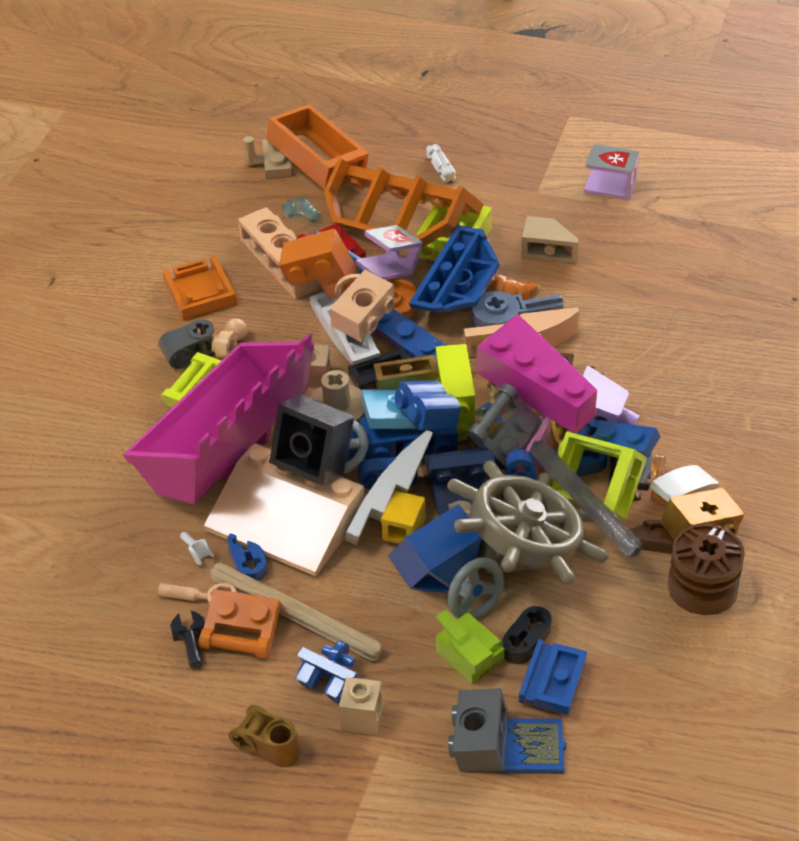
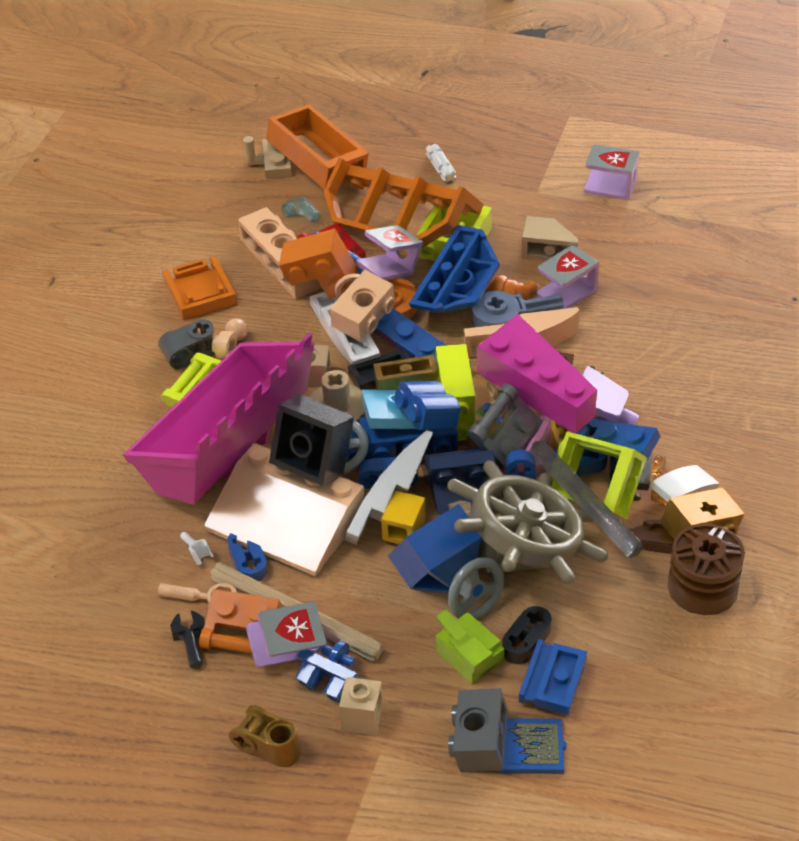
(285, 633): none -> piece
(568, 276): none -> piece

